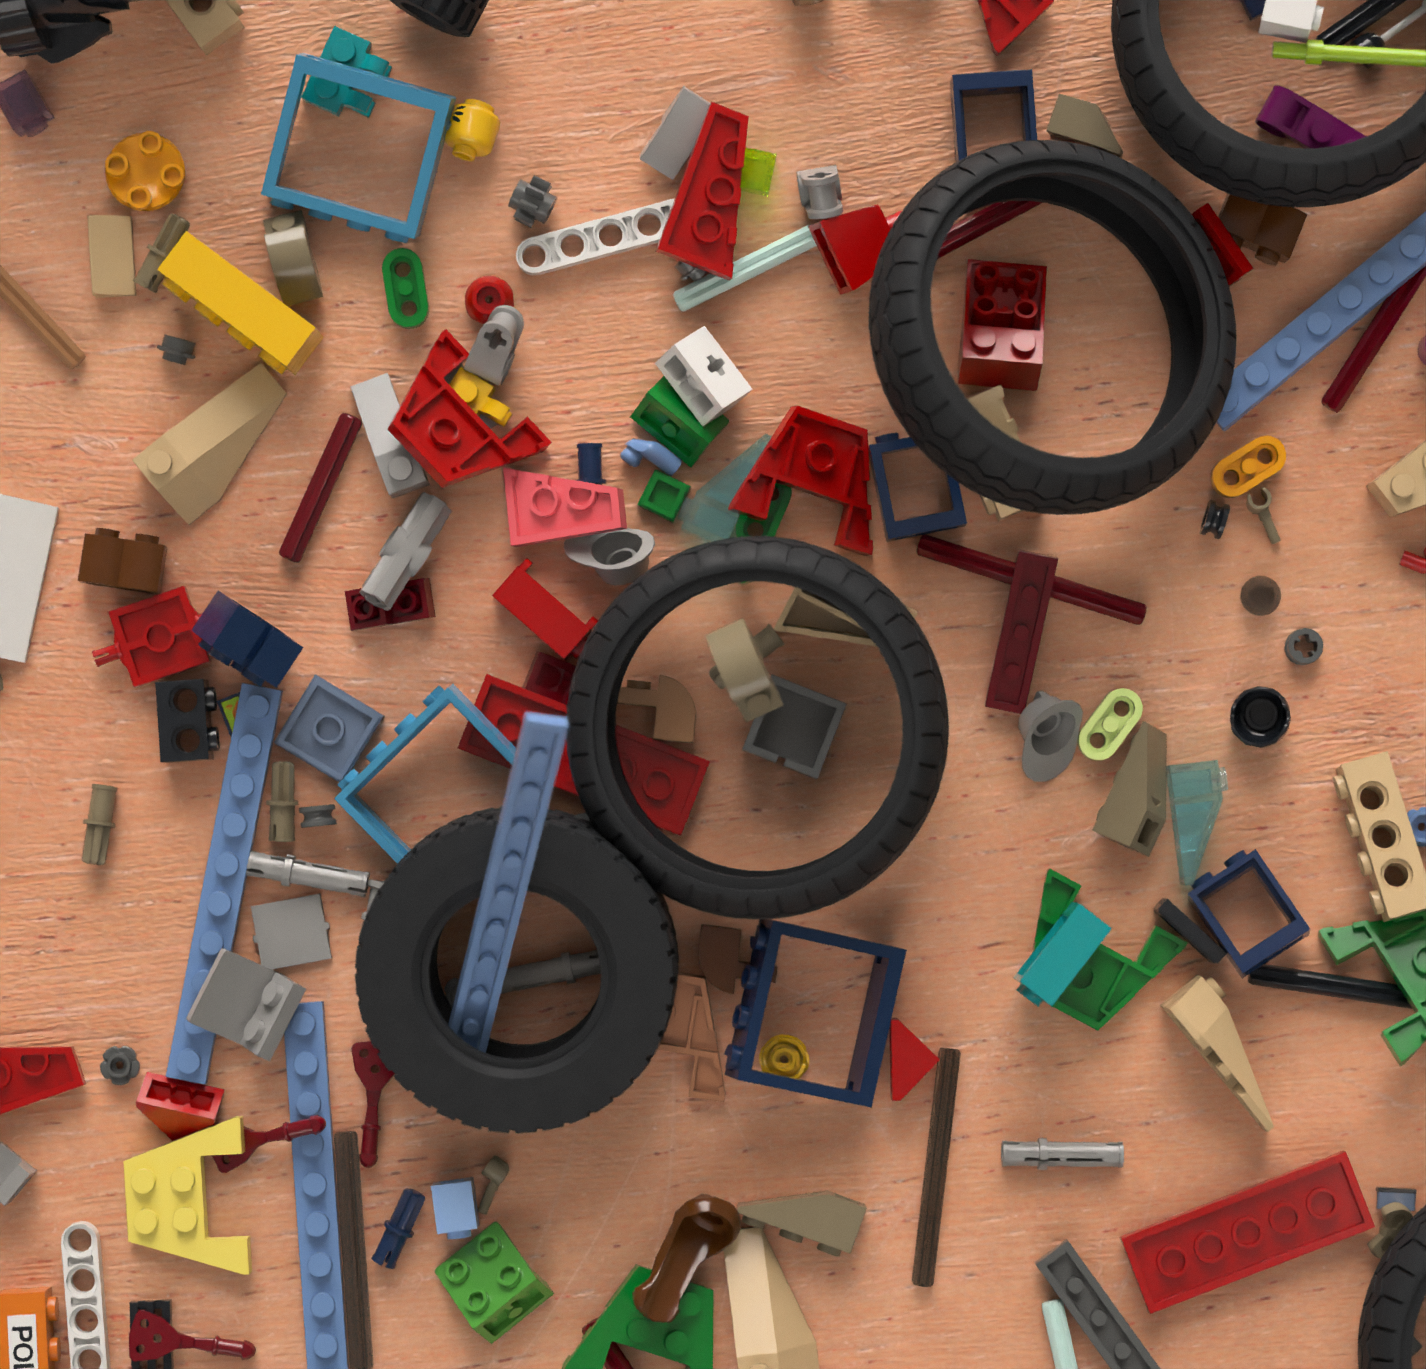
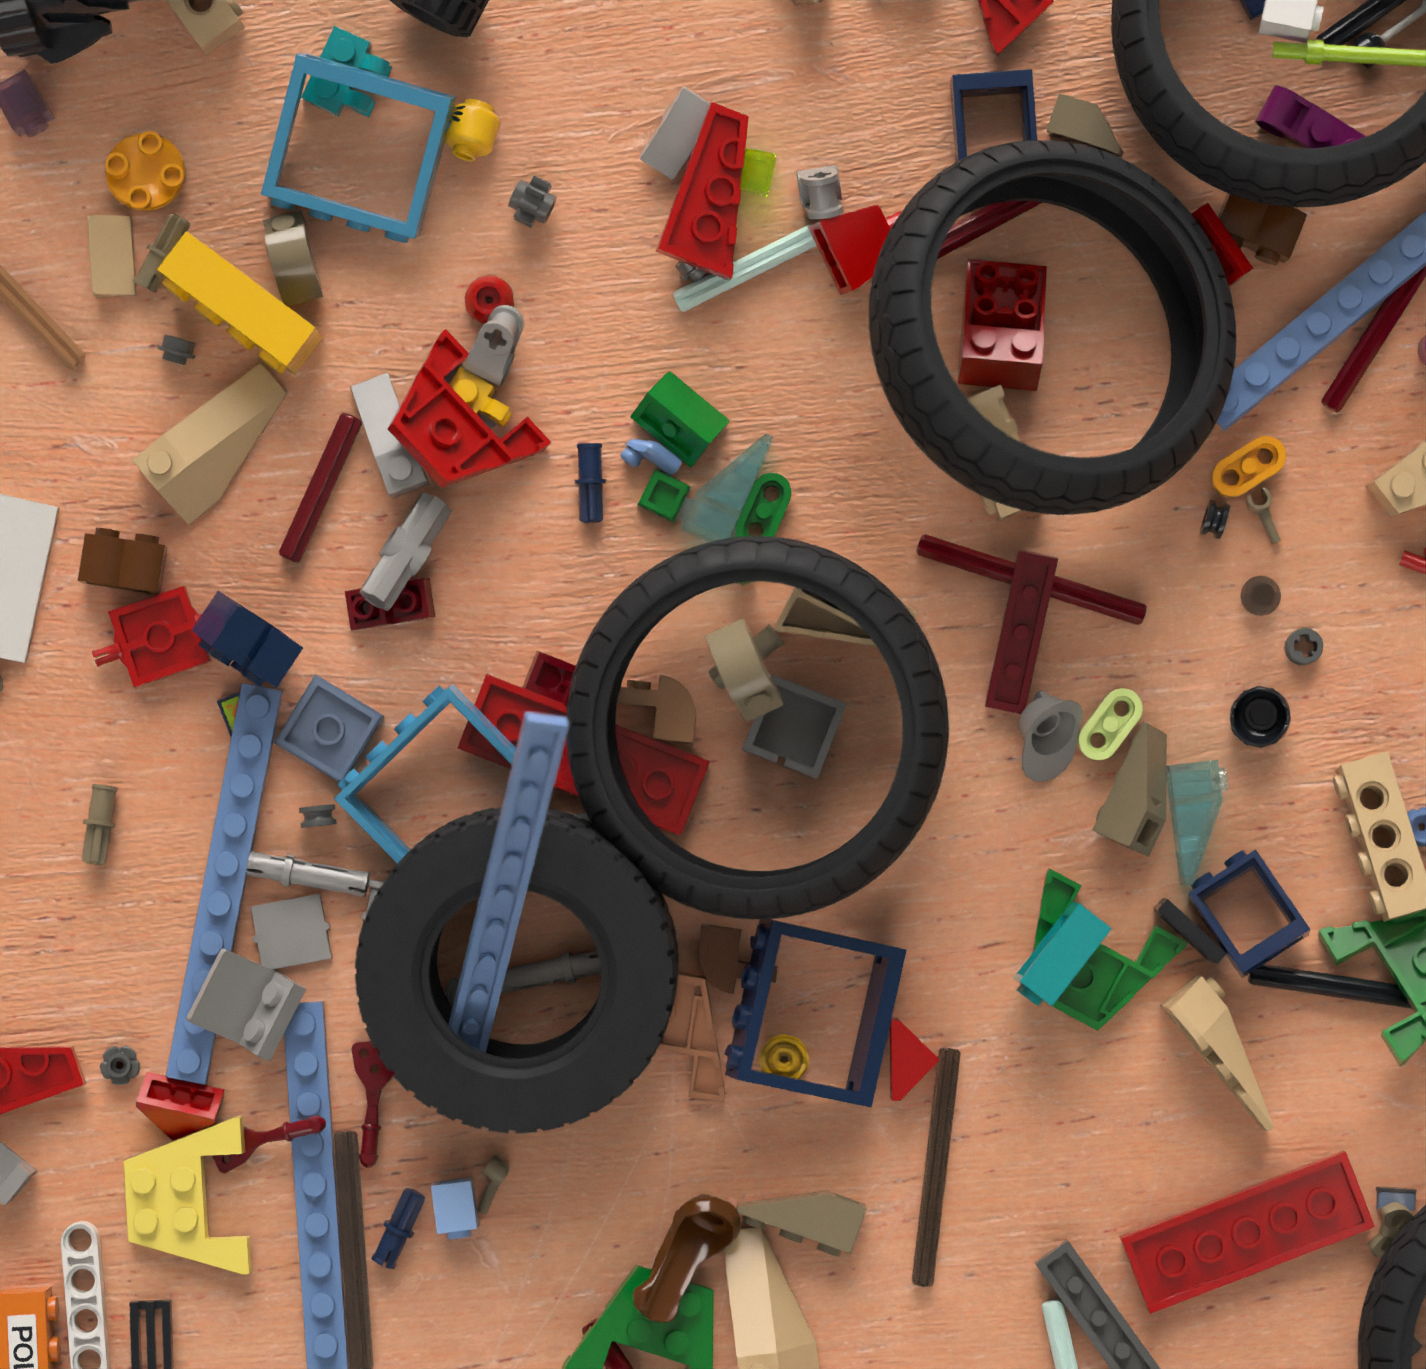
(174, 722): black brick -> none
(175, 1340): dark red piece -> none
(282, 802): dark tan axle -> none
(405, 289): green plate -> none
(492, 1283): bright green bracket -> none
(543, 613): red brick -> none
(559, 508): coral wing -> none
(589, 233): white beam -> none
(615, 555): light grey piece -> none
(703, 376): white brick -> none
(820, 459): red wing -> none
(916, 526): dark blue window -> none
(1062, 1154): light grey pin -> none

